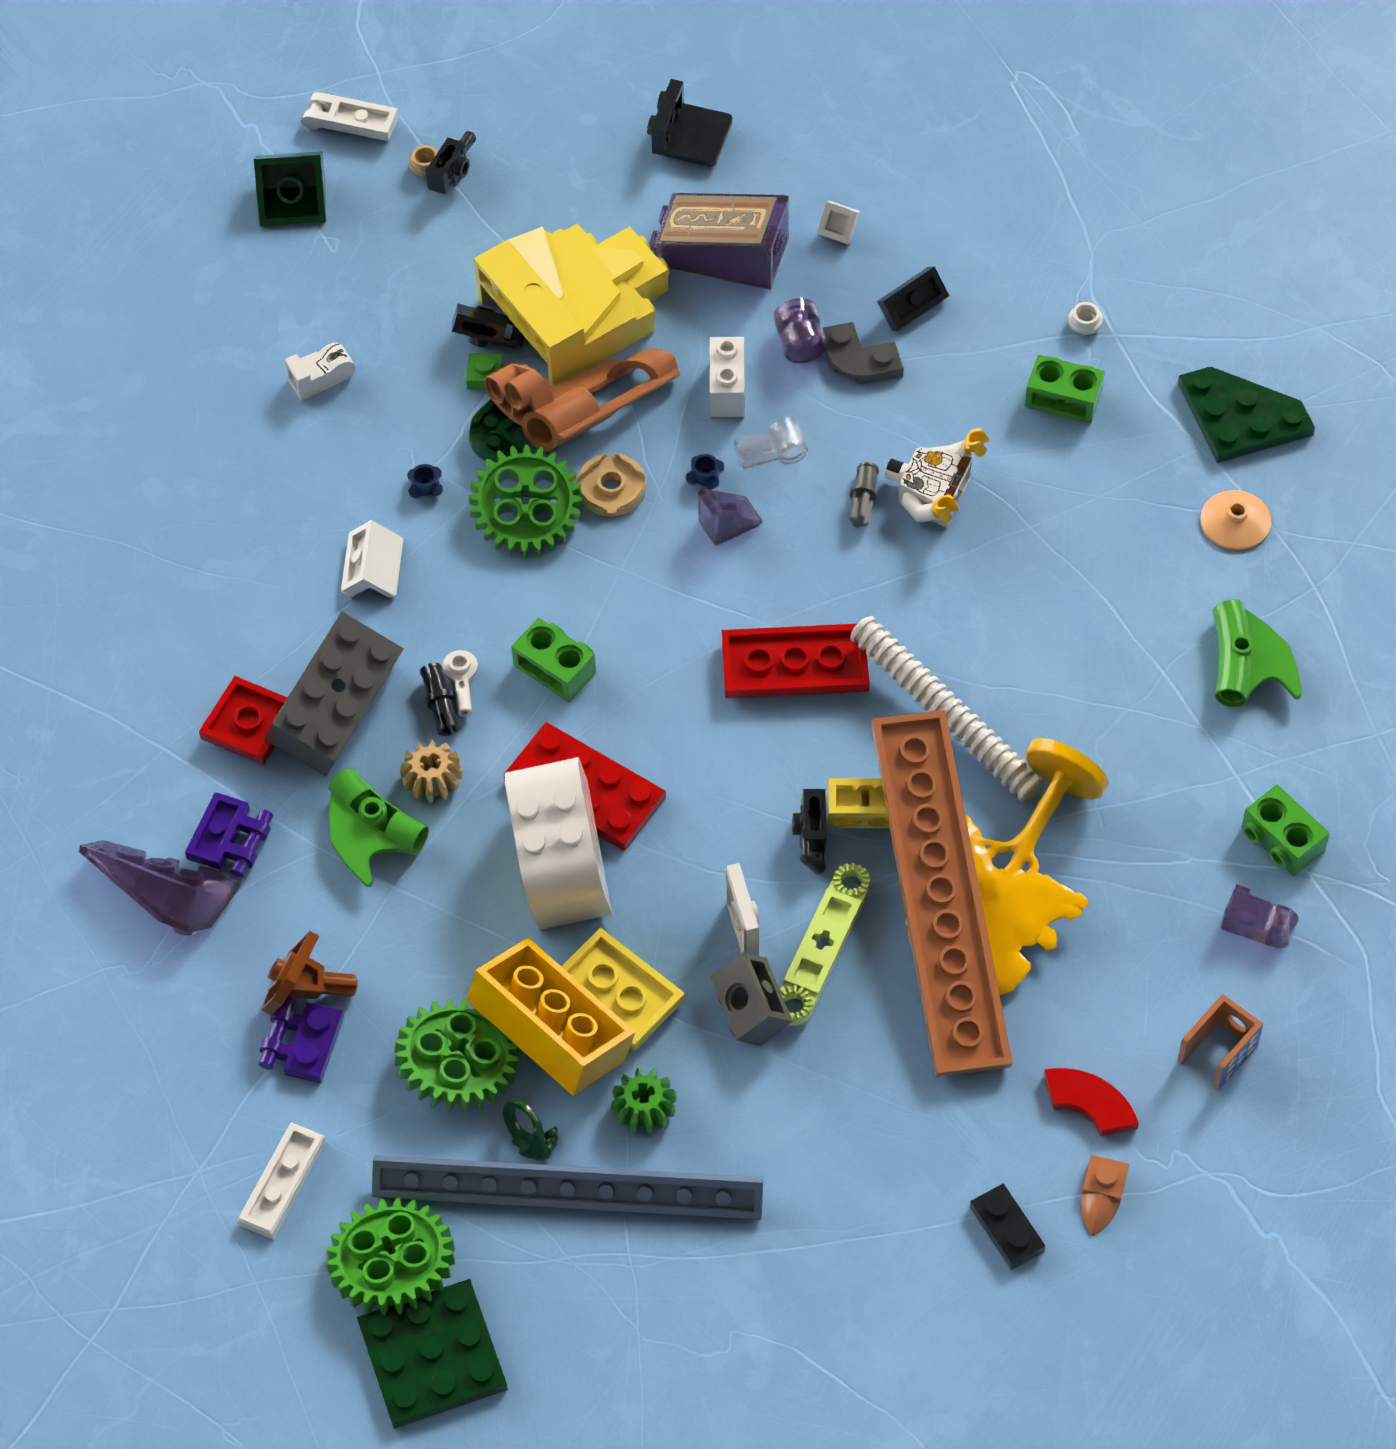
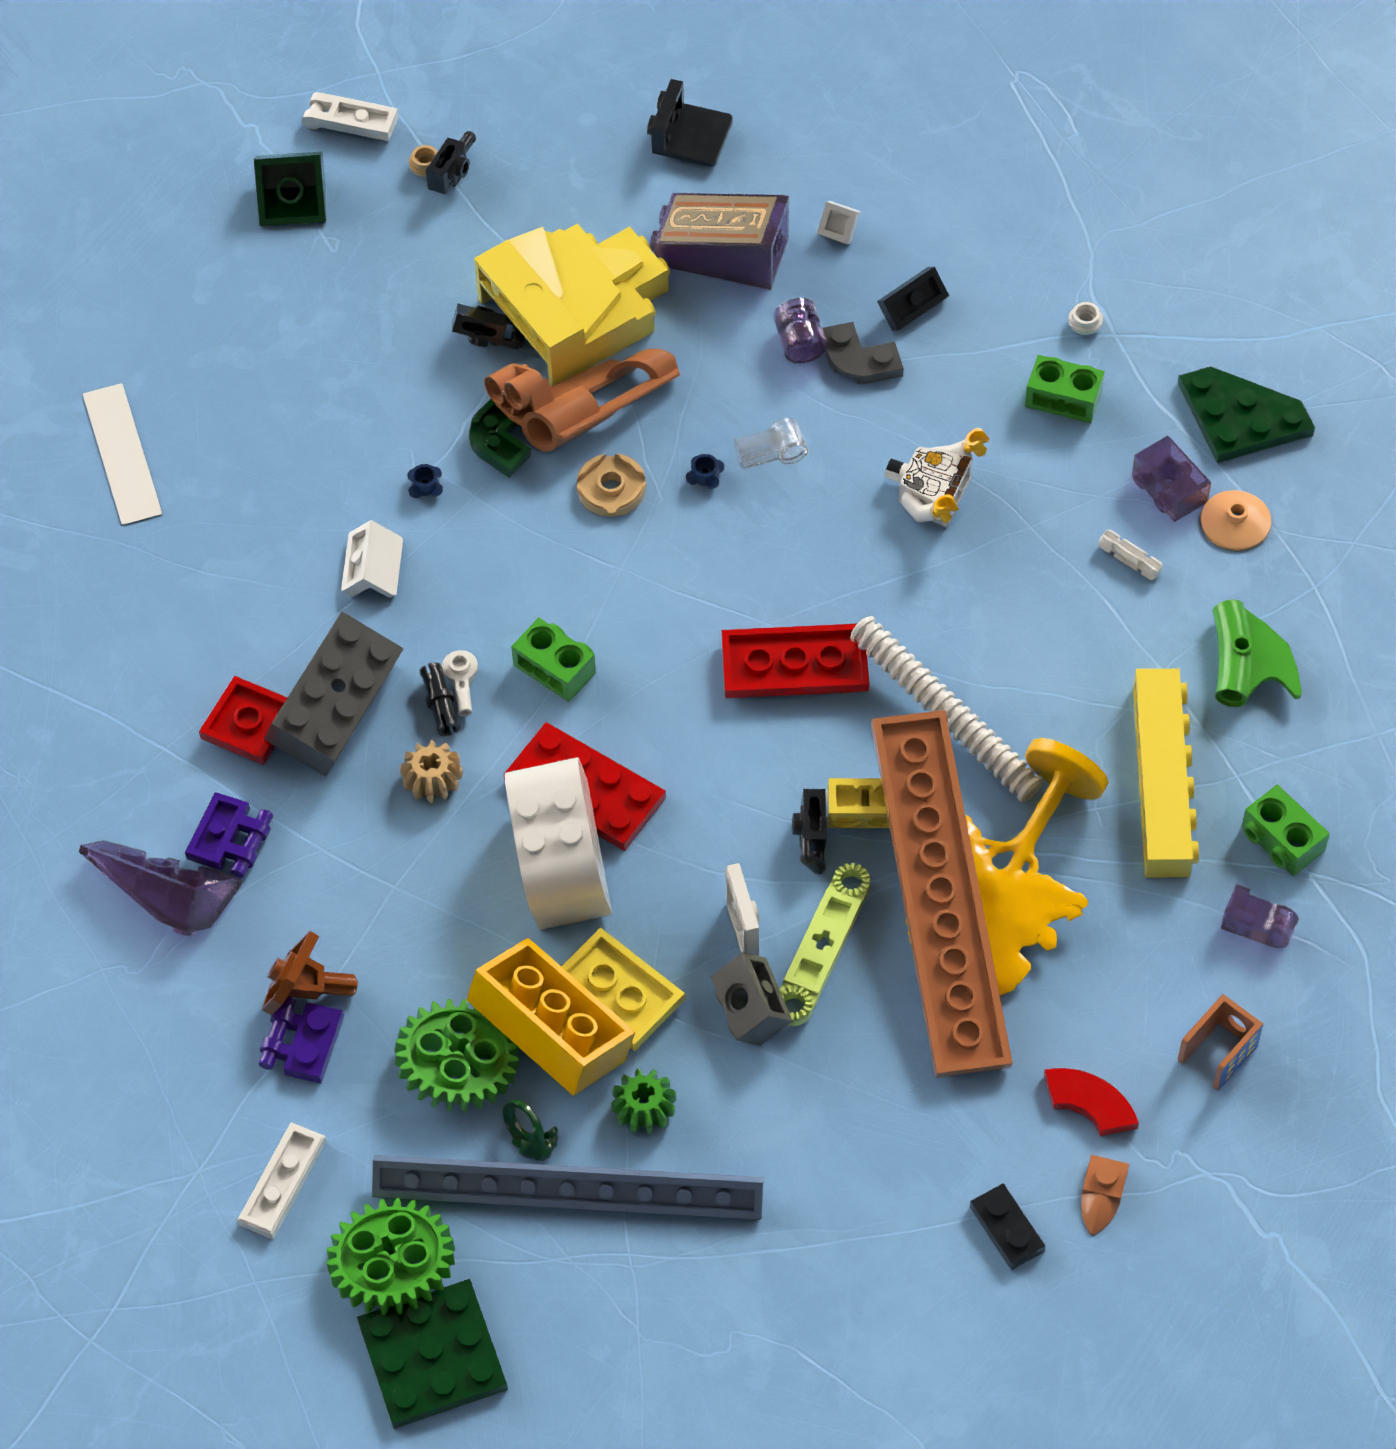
(122, 454): none -> white sticker
(319, 370): white leg -> none
(368, 825): bright green pin -> none
(480, 366): bright green plate -> none
(524, 529): bright green gear -> none
(725, 515): clear purple slope -> none
(727, 377): white brick -> none
(863, 494): dark grey axle -> none
(1130, 554): none -> white axle
(1163, 773): none -> light yellow brick
(1165, 462): none -> clear purple brick

